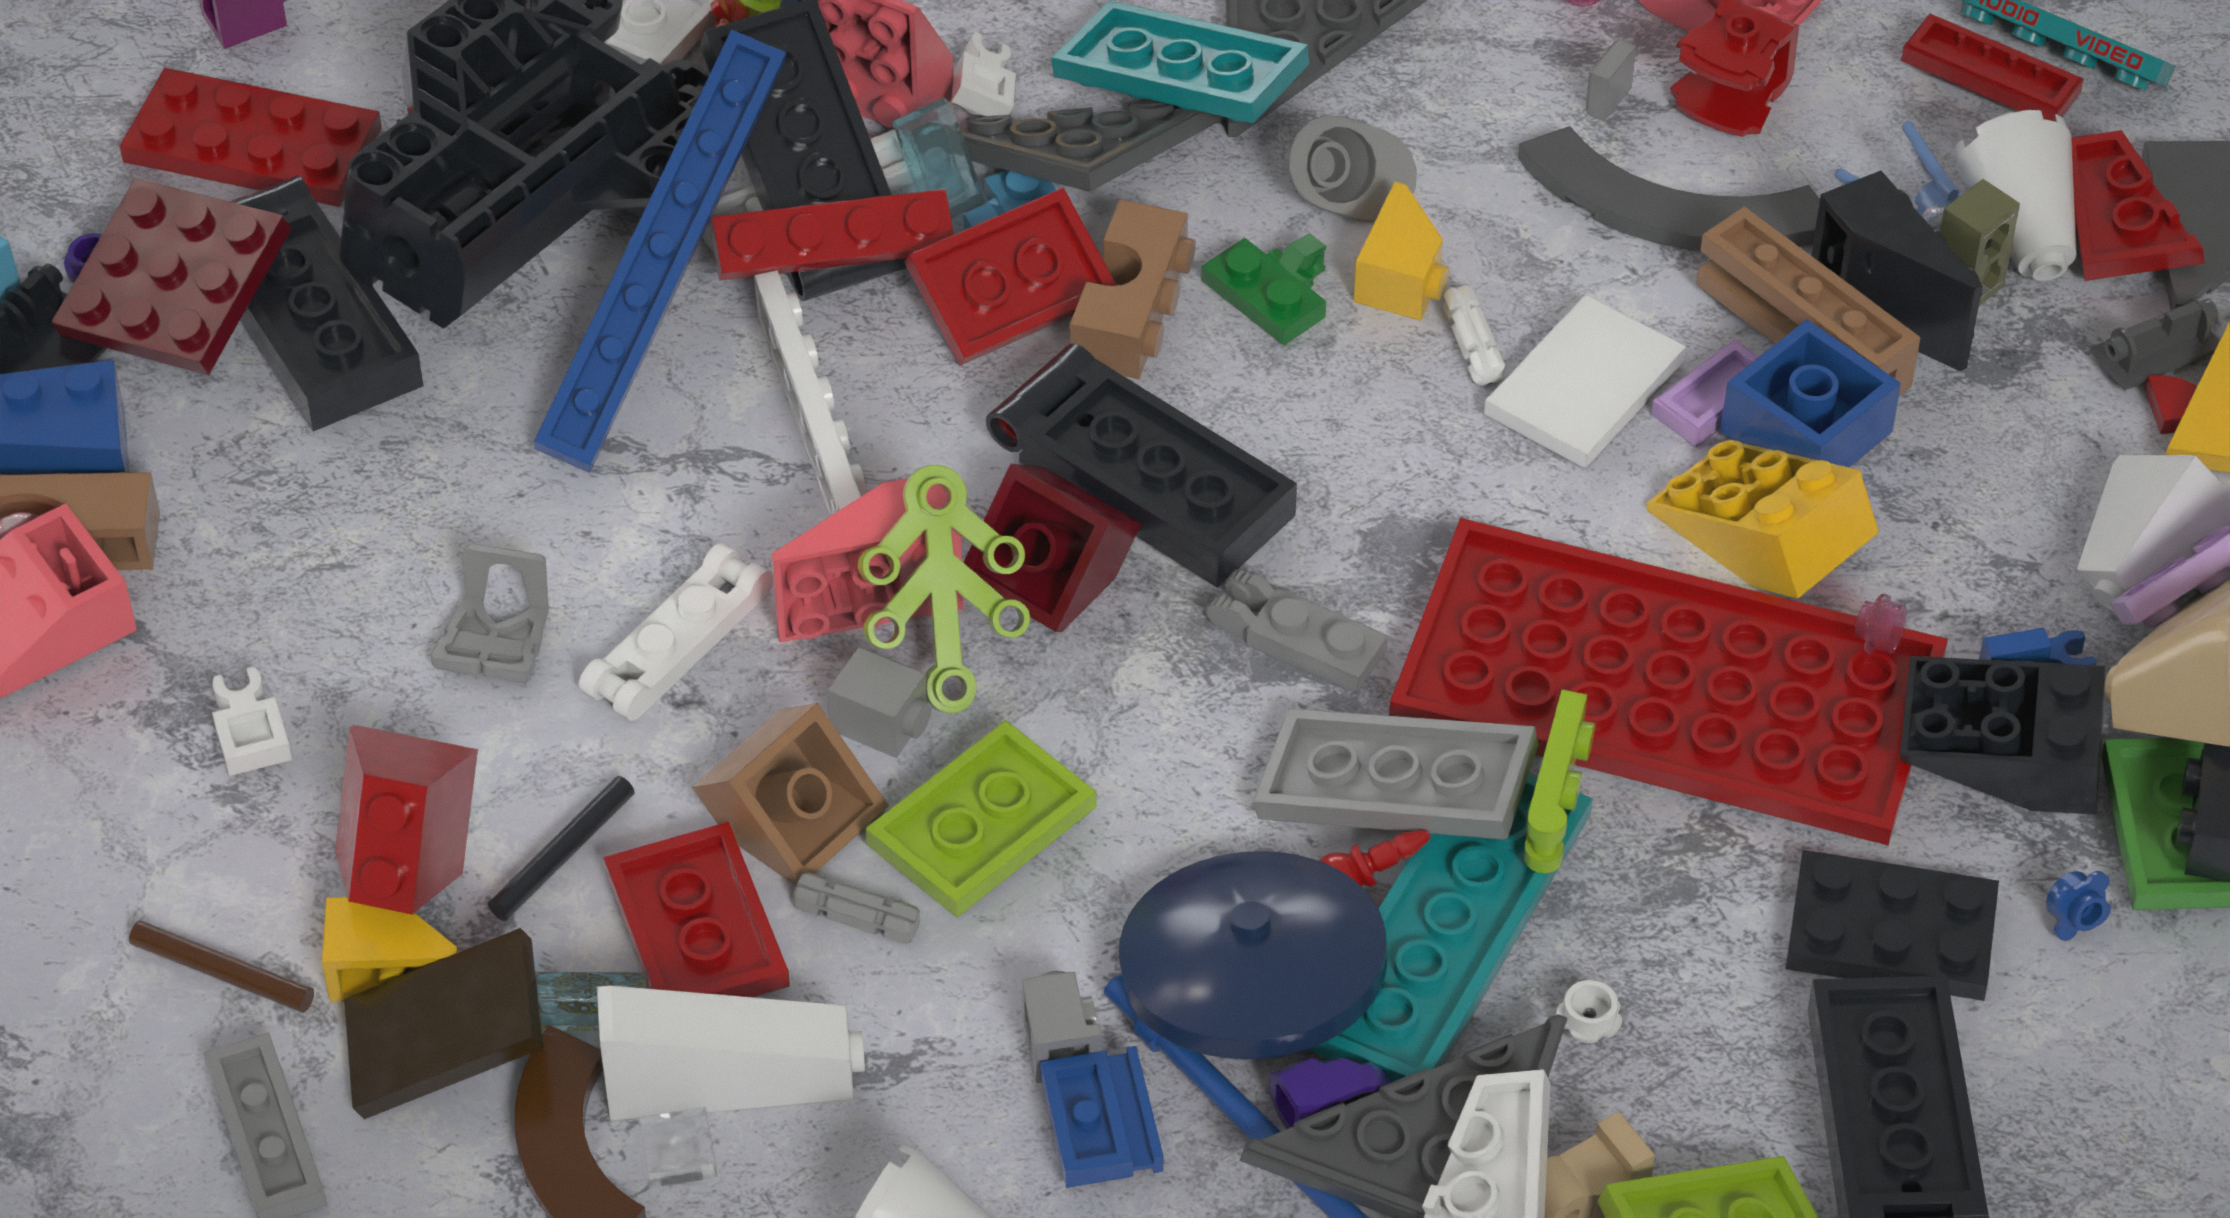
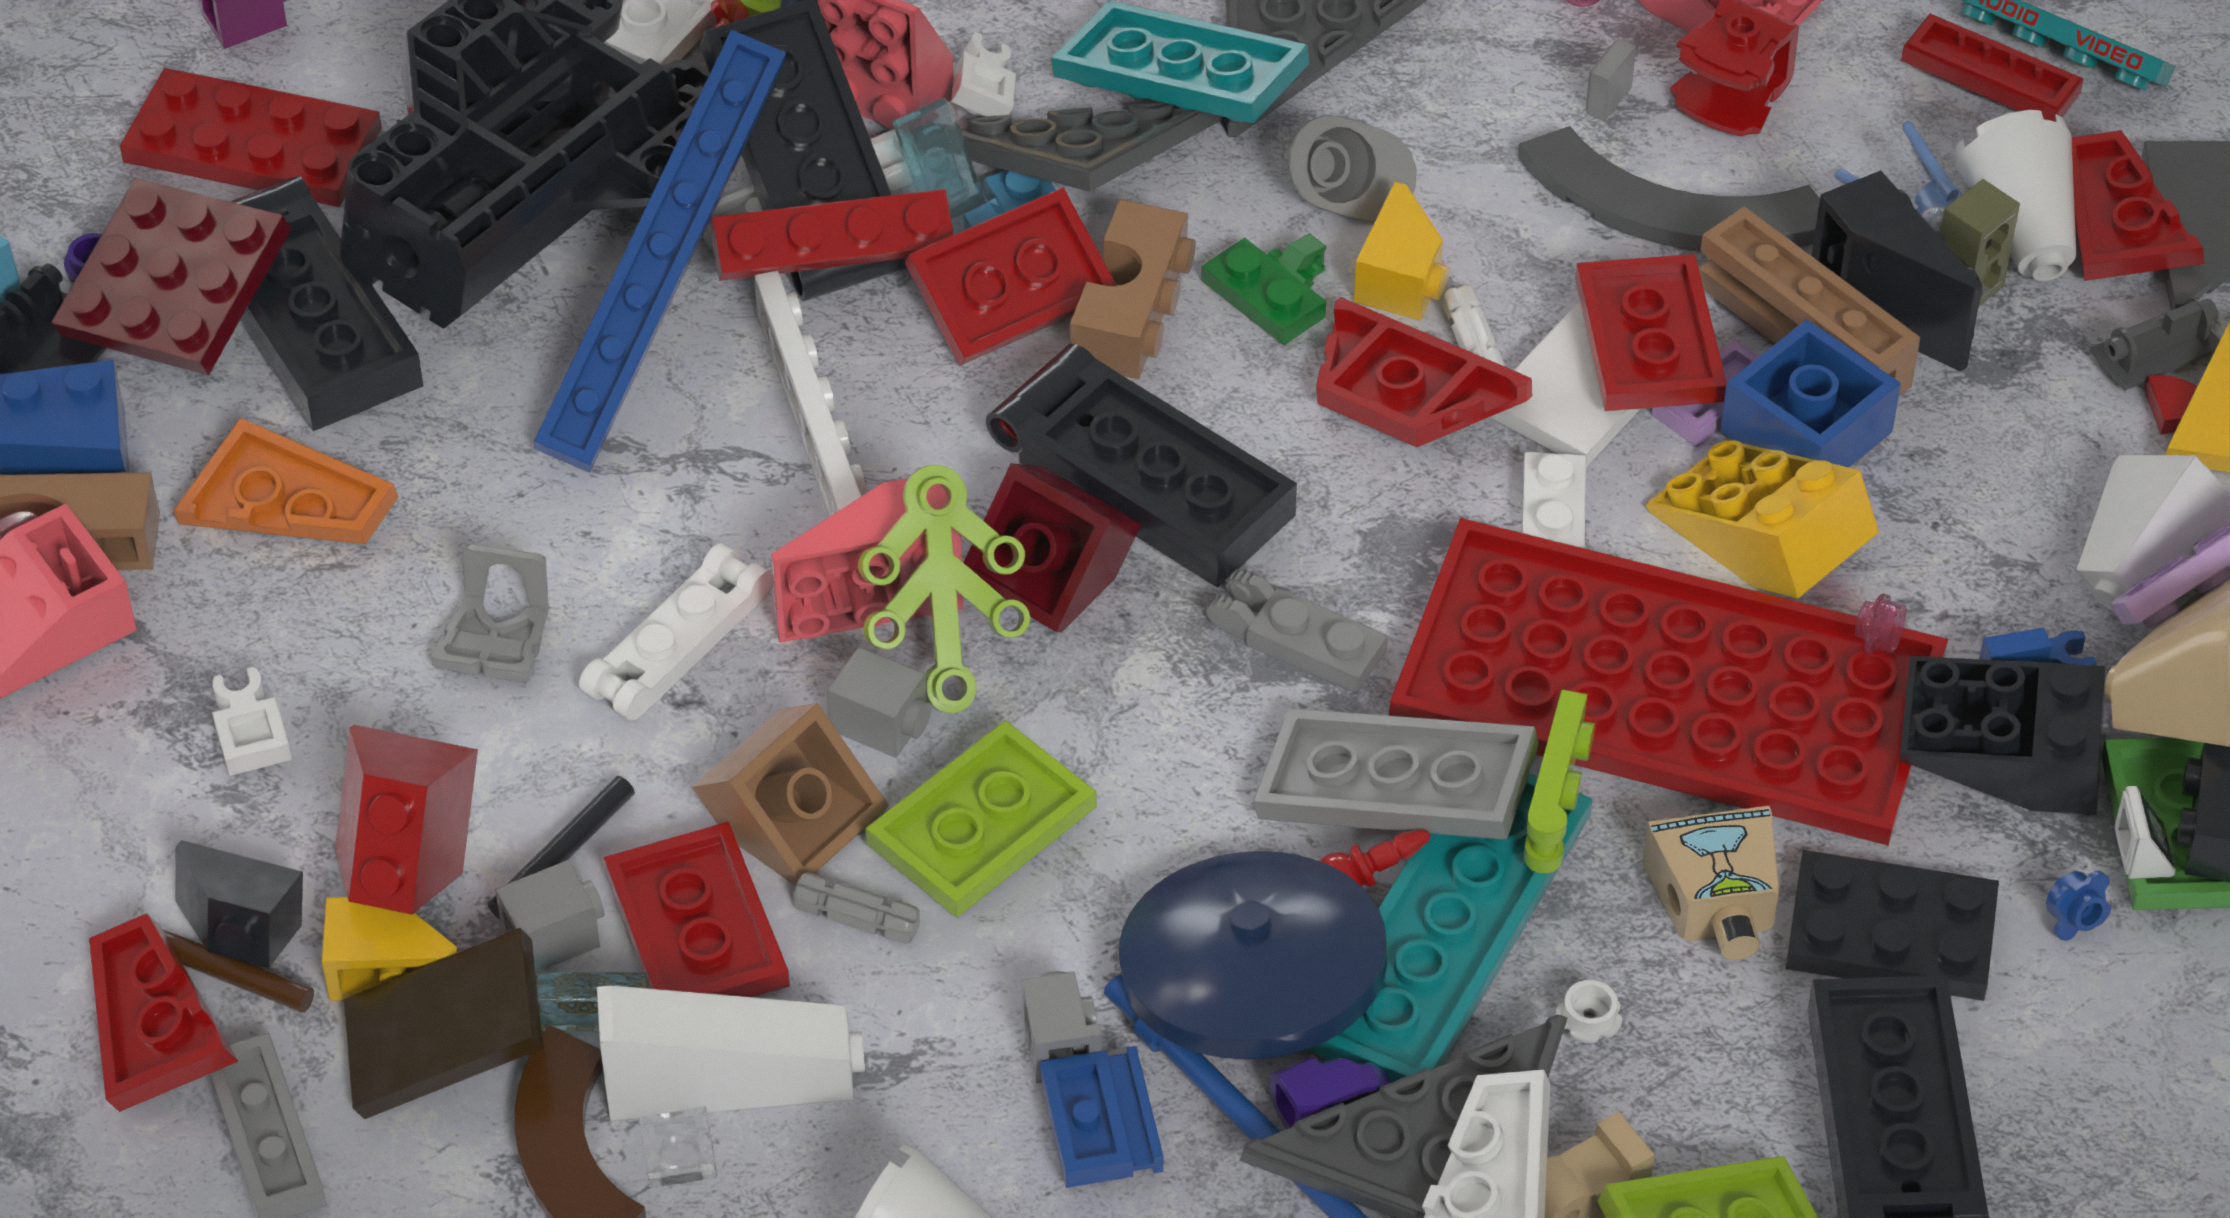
(149, 1016): none -> red wing
(238, 902): none -> black slope
(284, 489): none -> orange wing
(553, 912): none -> light grey brick
(1409, 379): none -> red wing
(1554, 497): none -> white plate
(1650, 332): none -> red plate
(1716, 876): none -> tan torso
(2142, 838): none -> white slope

